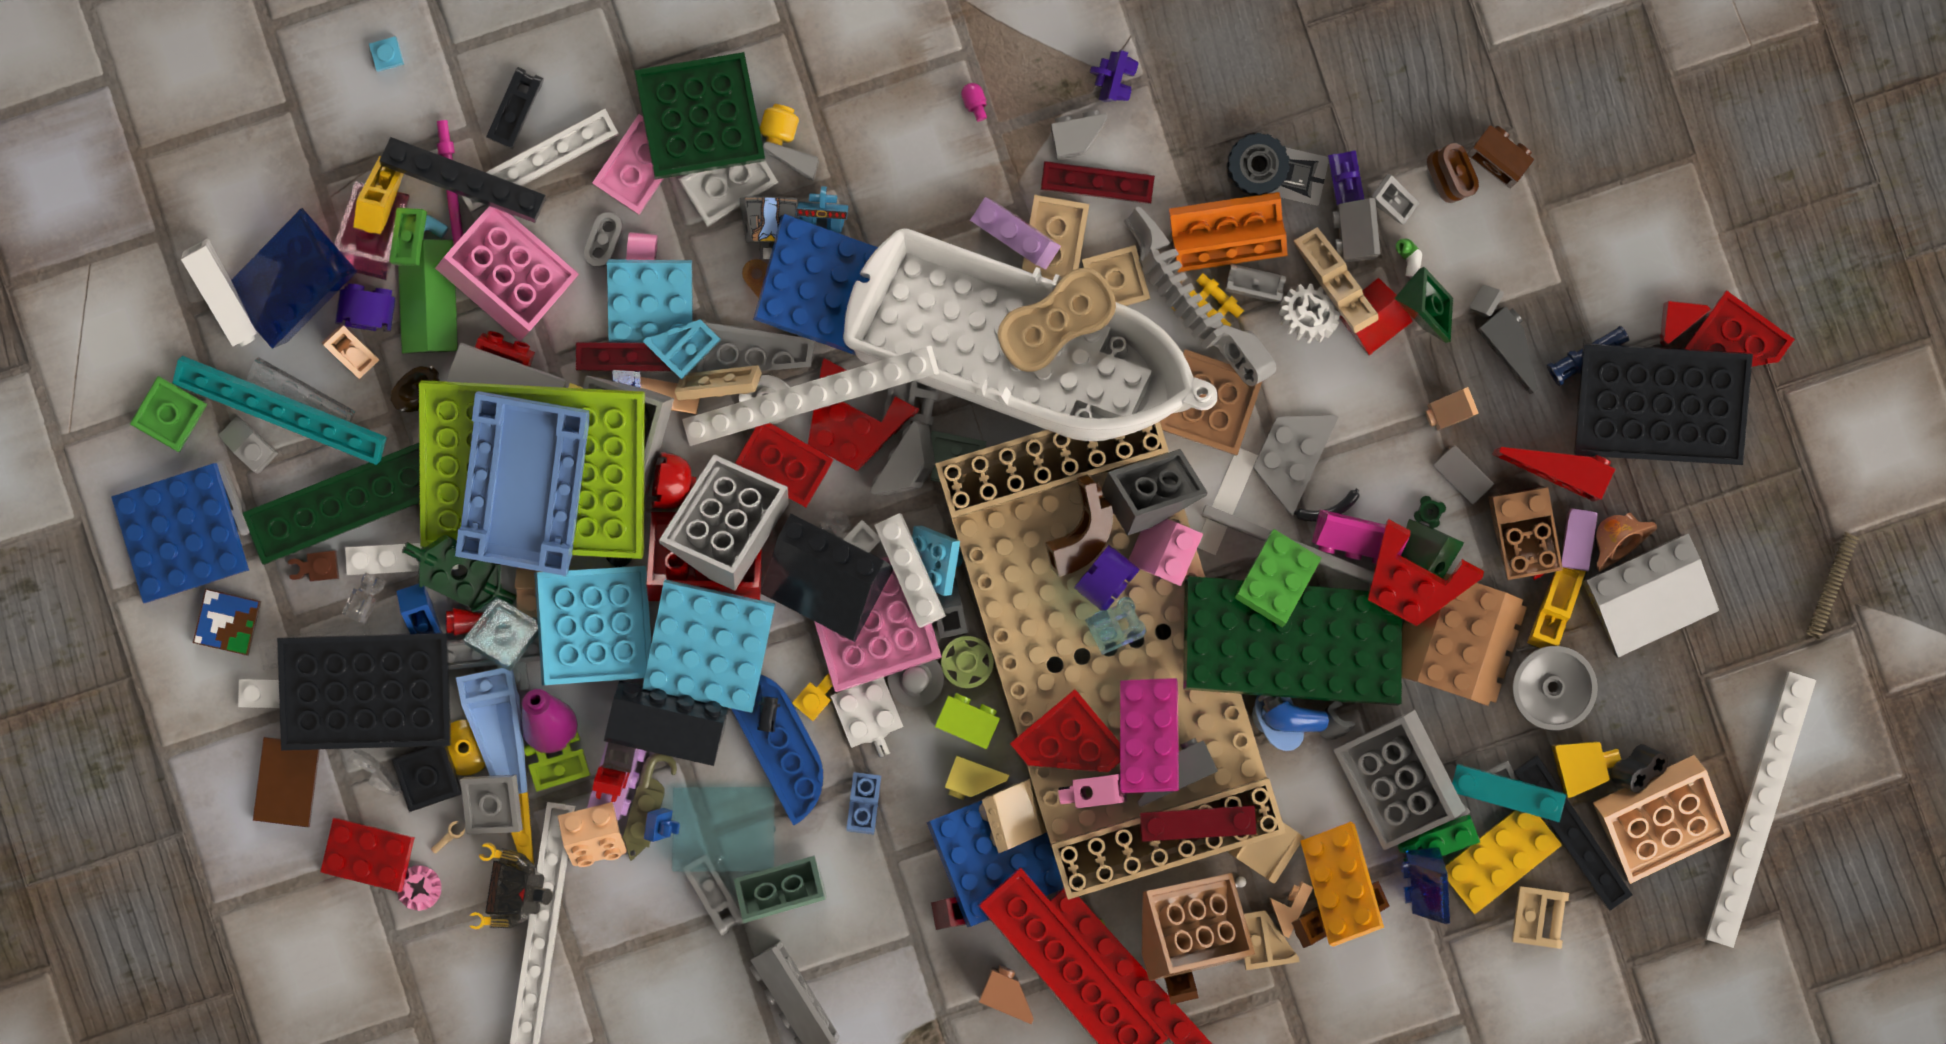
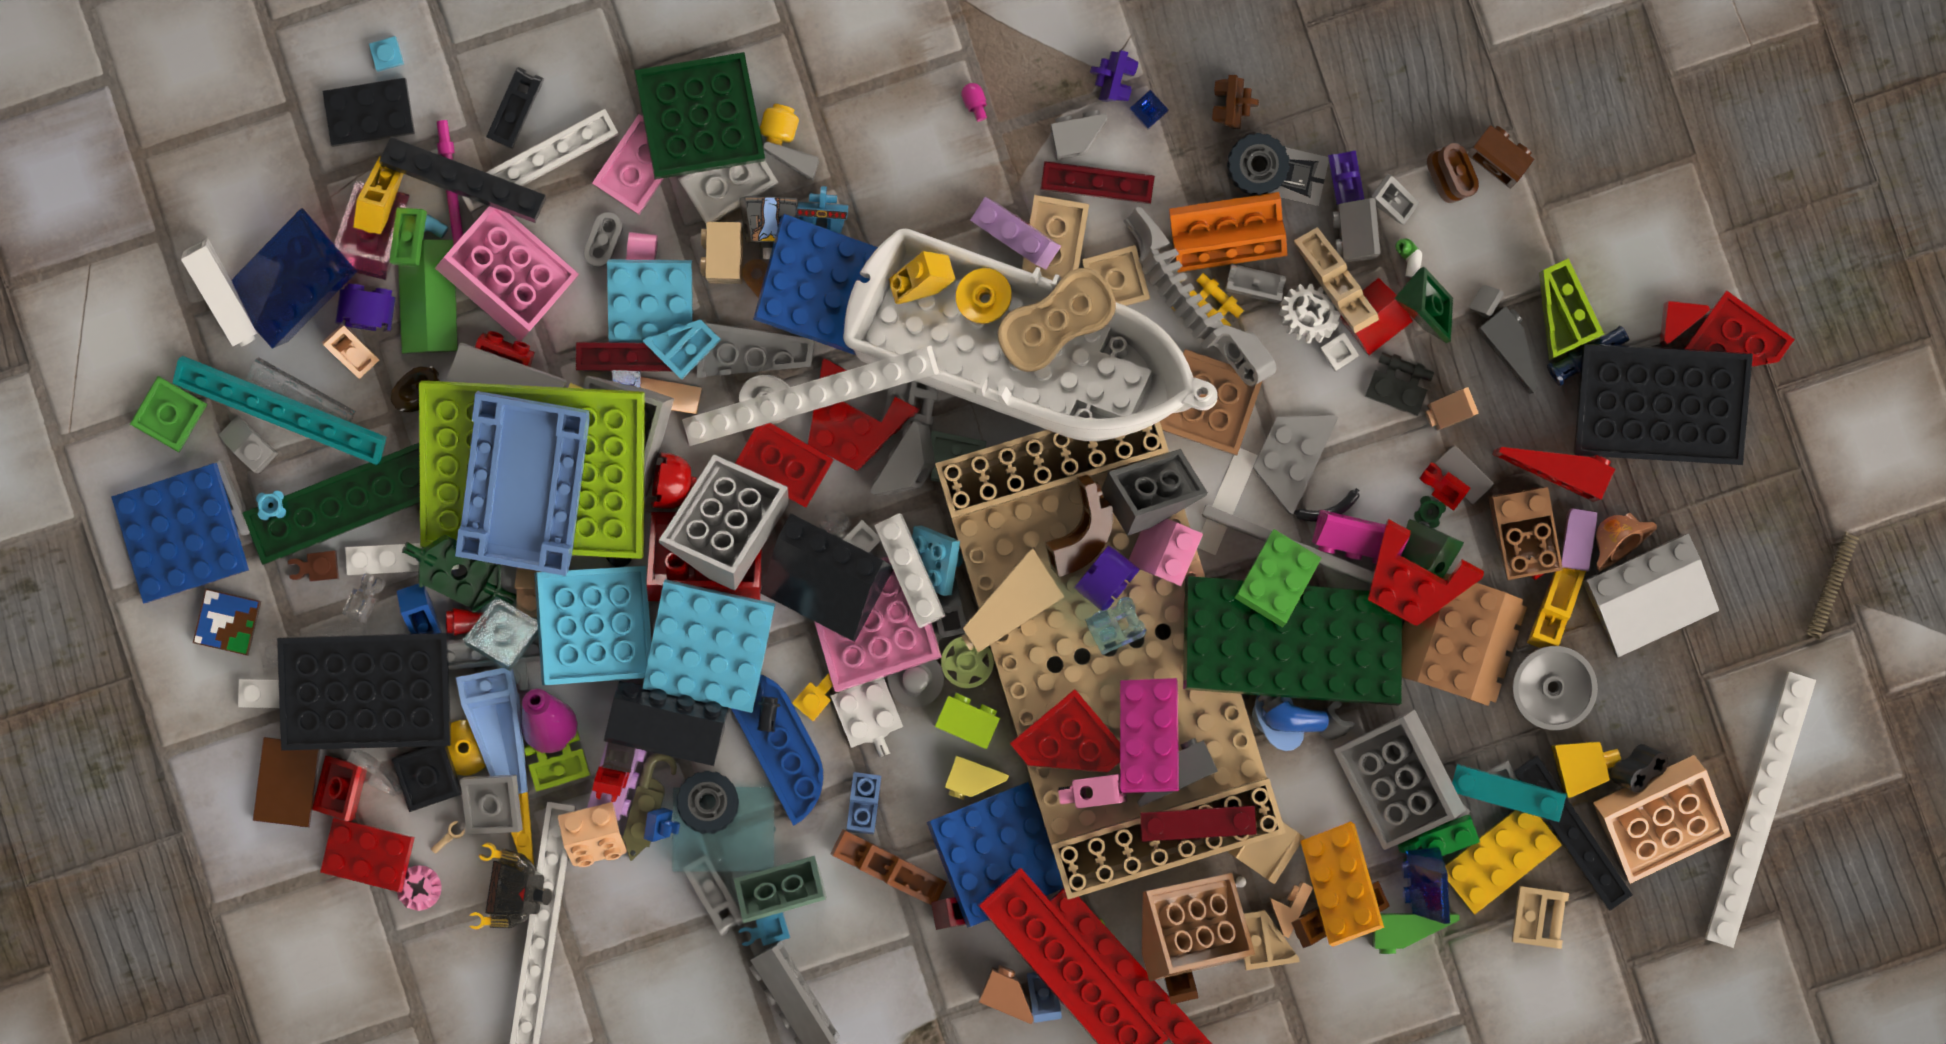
(277, 509): none -> medium azure plate
(339, 788): none -> red slope
(368, 112): none -> black plate
(695, 789): none -> black wheel
(718, 383): tan plate -> none
(723, 252): none -> tan brick
(769, 929): none -> dark azure plate
(888, 867): none -> dark orange slope
(922, 277): none -> yellow slope
(974, 287): none -> yellow dish
(1013, 815): tan slope -> none
(1016, 600): none -> tan slope
(1043, 1001): none -> medium blue slope
(1149, 109): none -> clear blue tile
(1237, 103): none -> reddish brown hips
(1339, 352): none -> white plate
(1396, 392): none -> pearl dark grey plate
(1404, 930): none -> bright green slope
(1447, 489): none -> red plate
(1566, 310): none -> lime wedge

